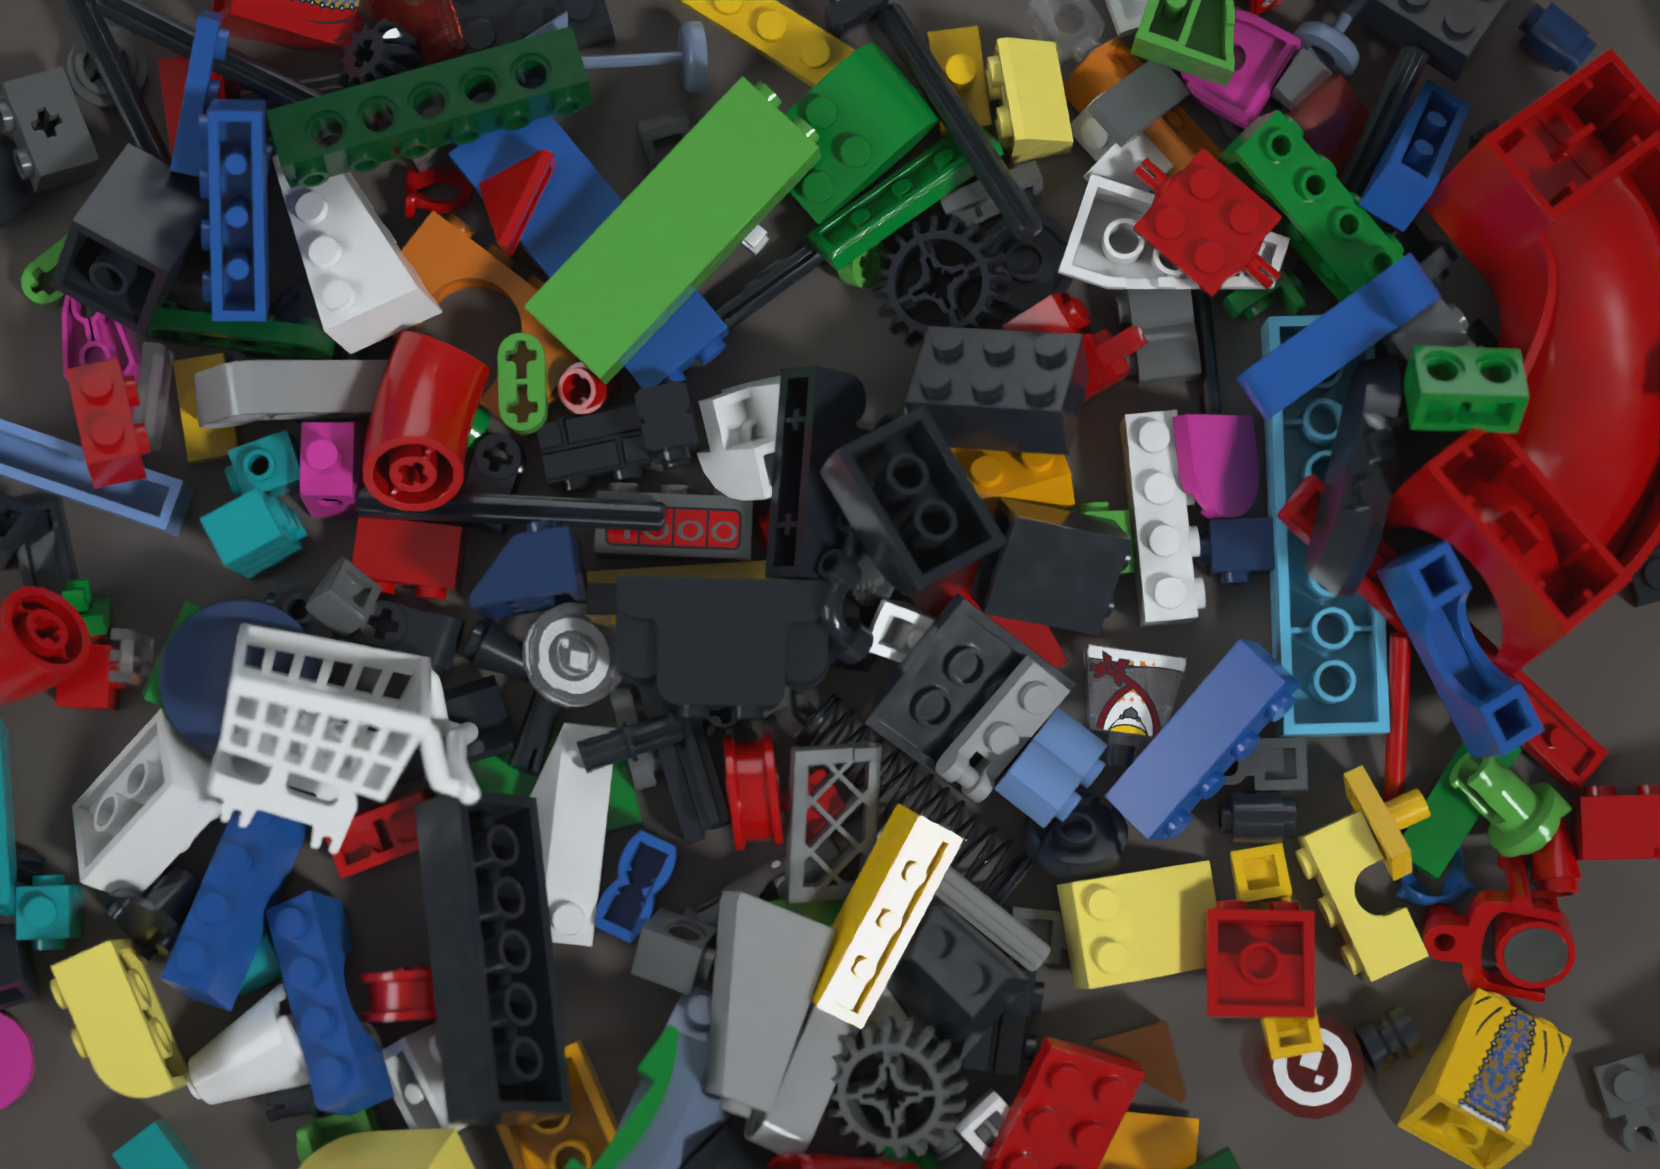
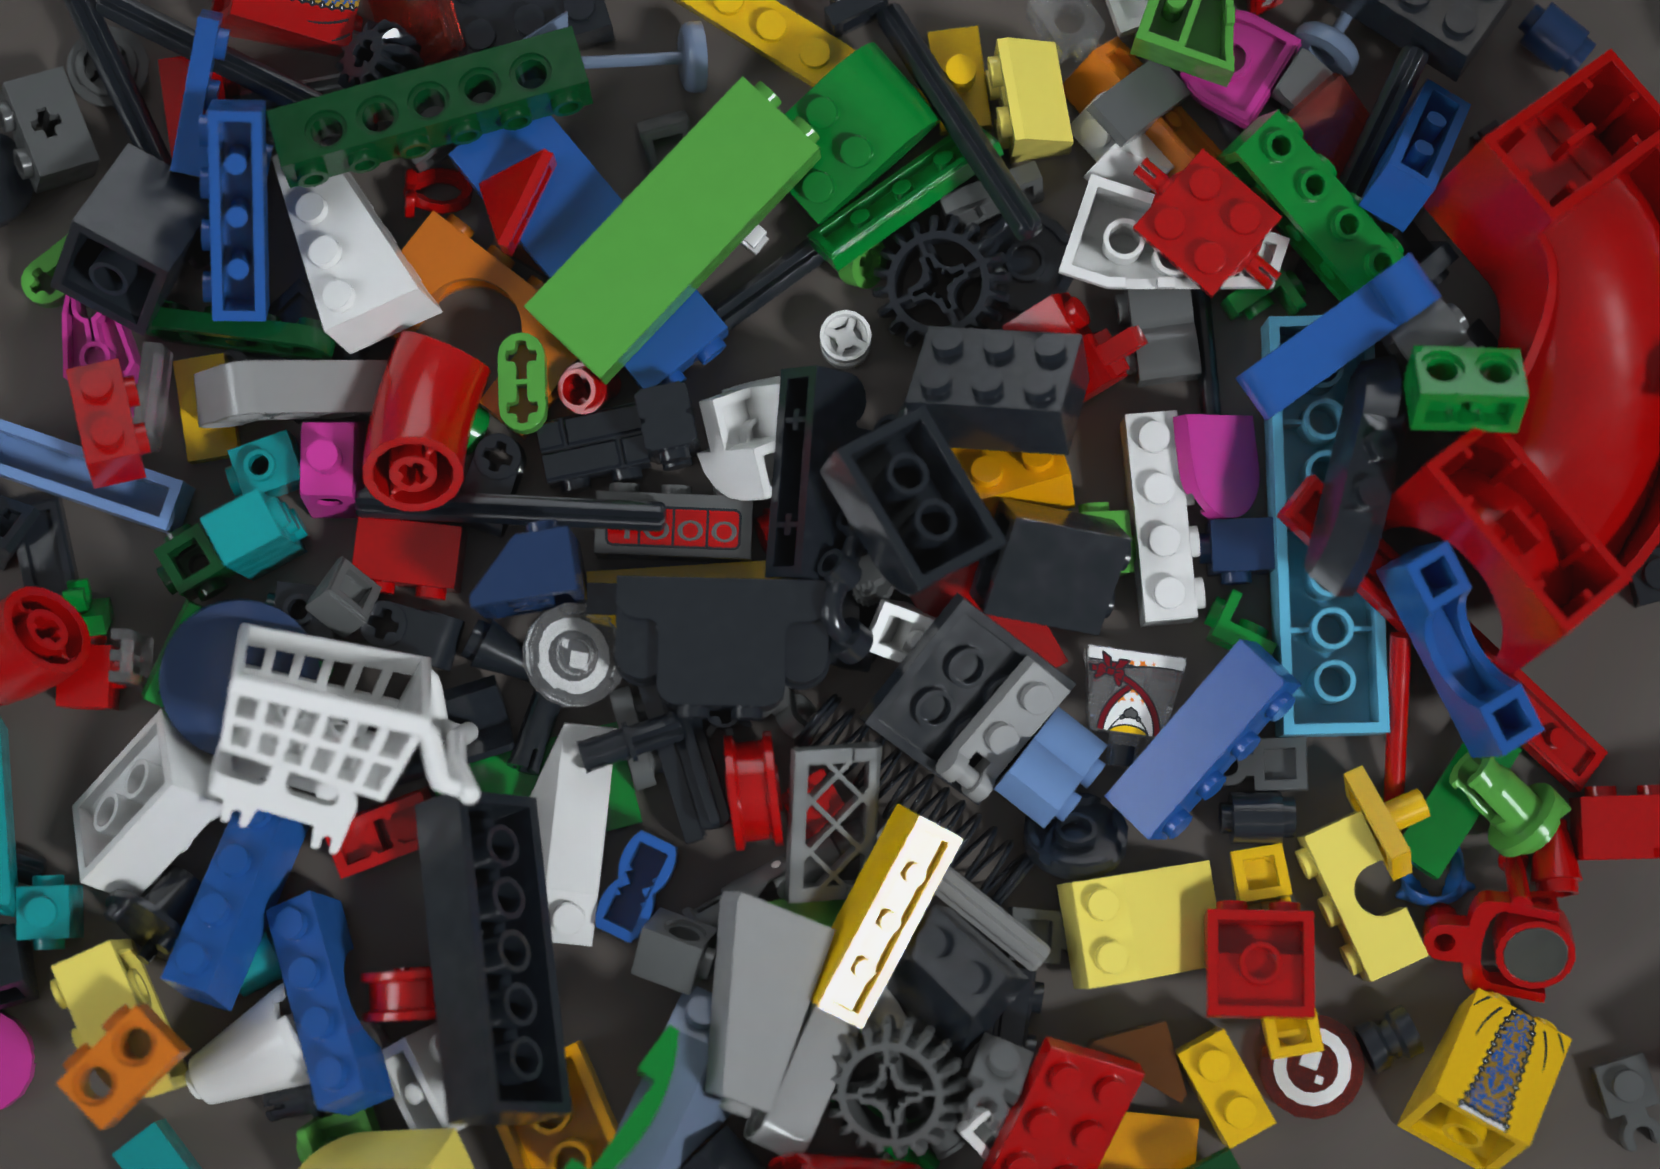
(130, 1075): none -> orange brick
(177, 558): none -> dark green brick
(848, 330): none -> white wheel
(997, 1076): none -> dark grey plate
(1224, 1087): none -> yellow brick
(1226, 633): none -> green bracket

